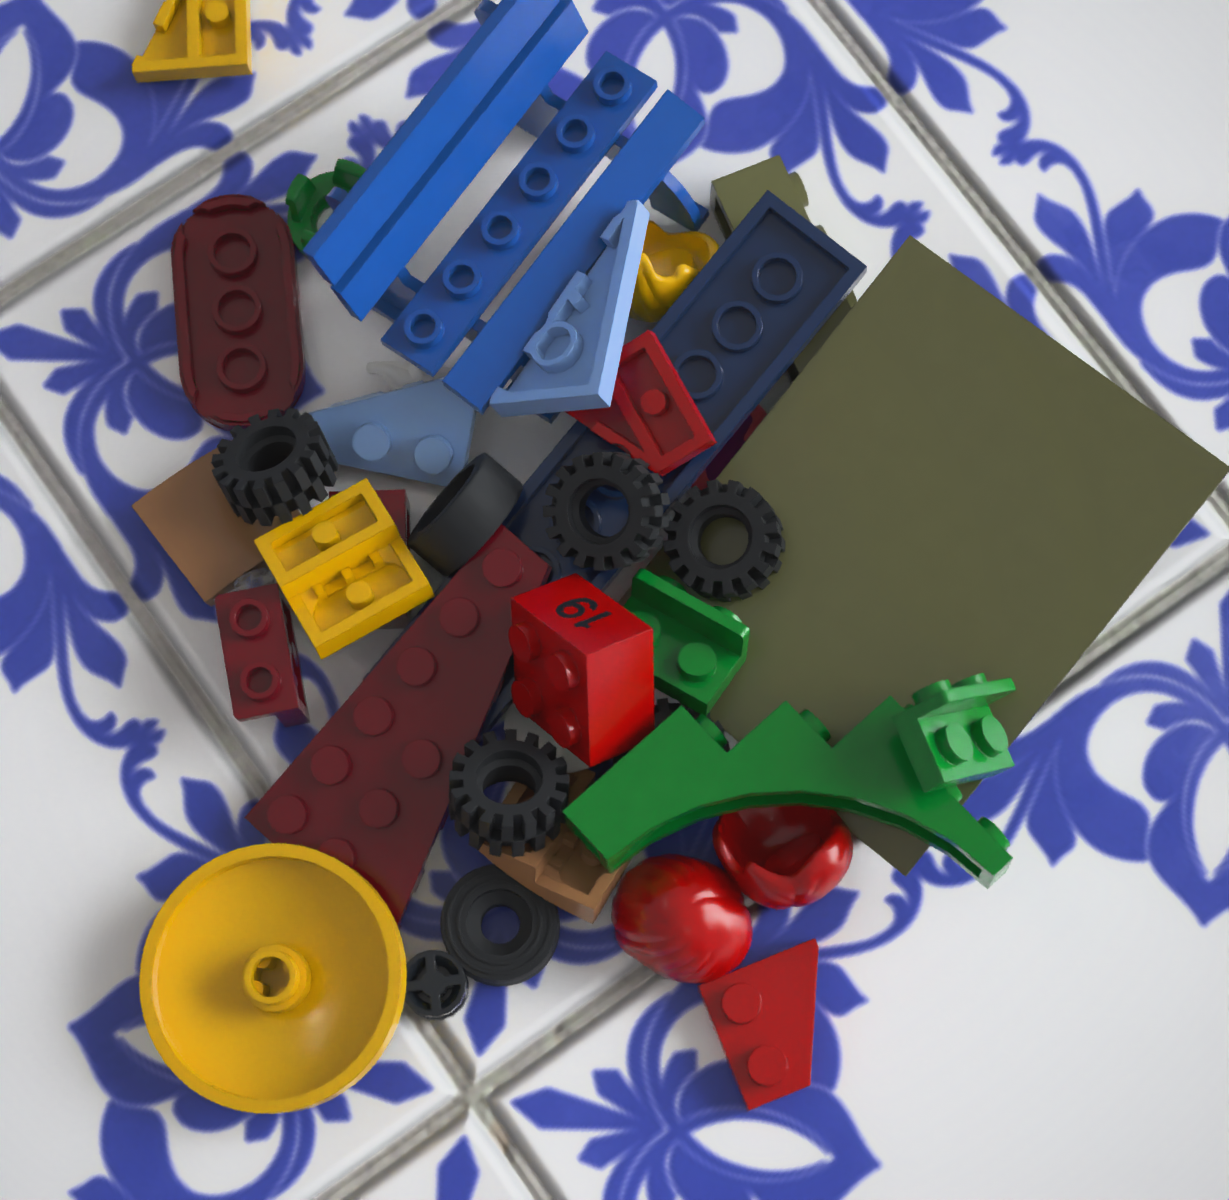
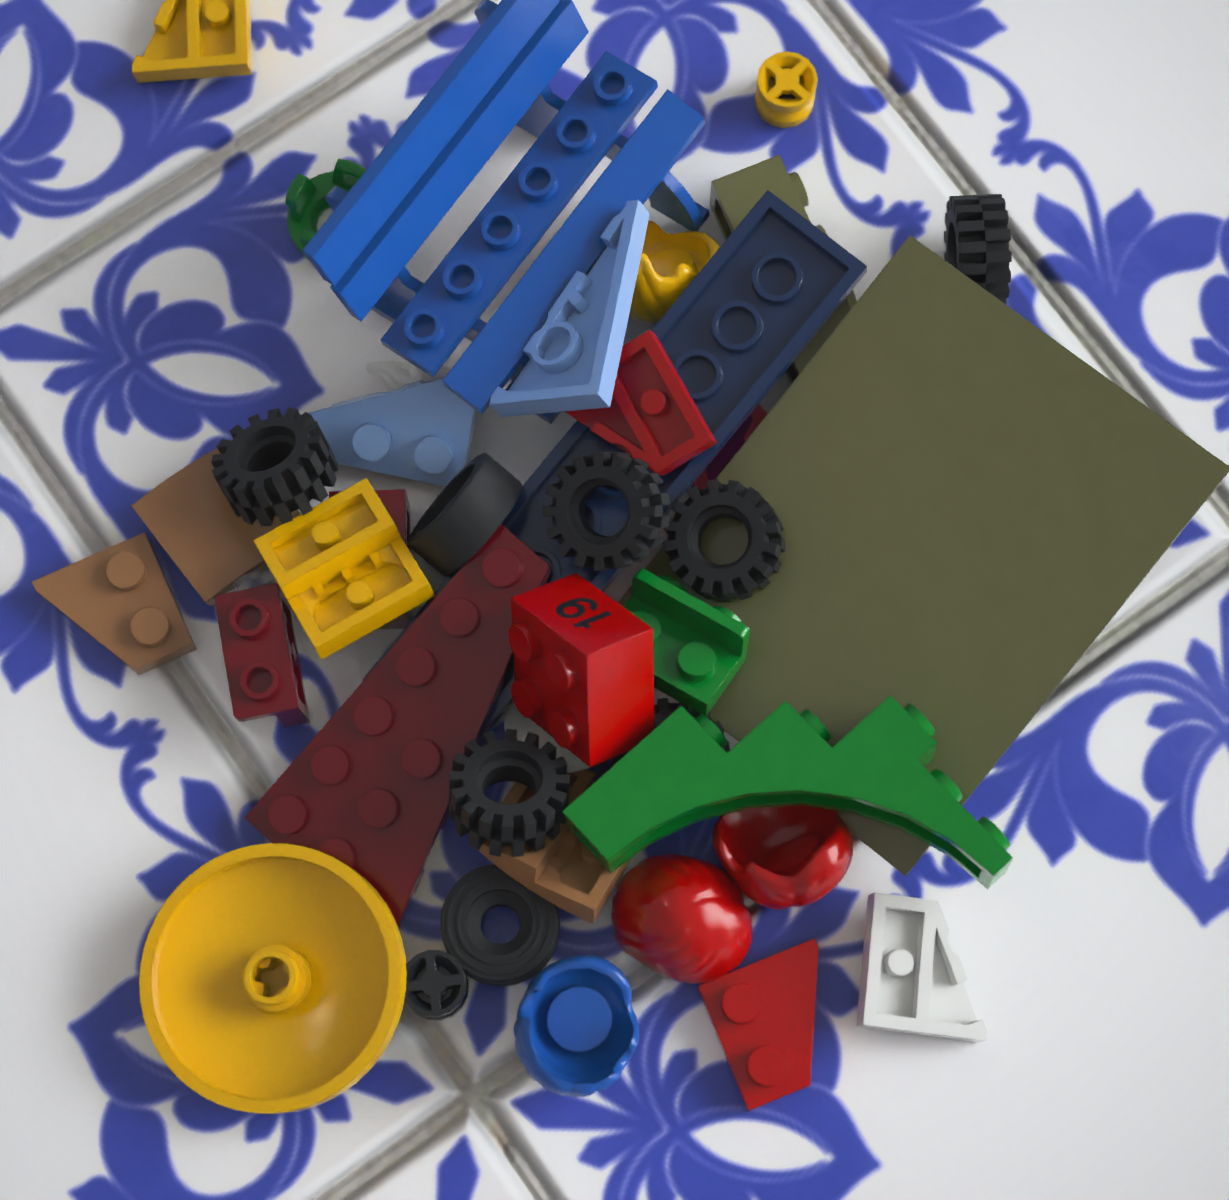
(122, 604): none -> medium nougat wing
(237, 311): dark red tile -> none
(576, 1026): none -> blue piece
(786, 75): none -> yellow wheel
(911, 972): none -> white wing
(954, 732): green bracket -> none
(979, 241): none -> black tyre

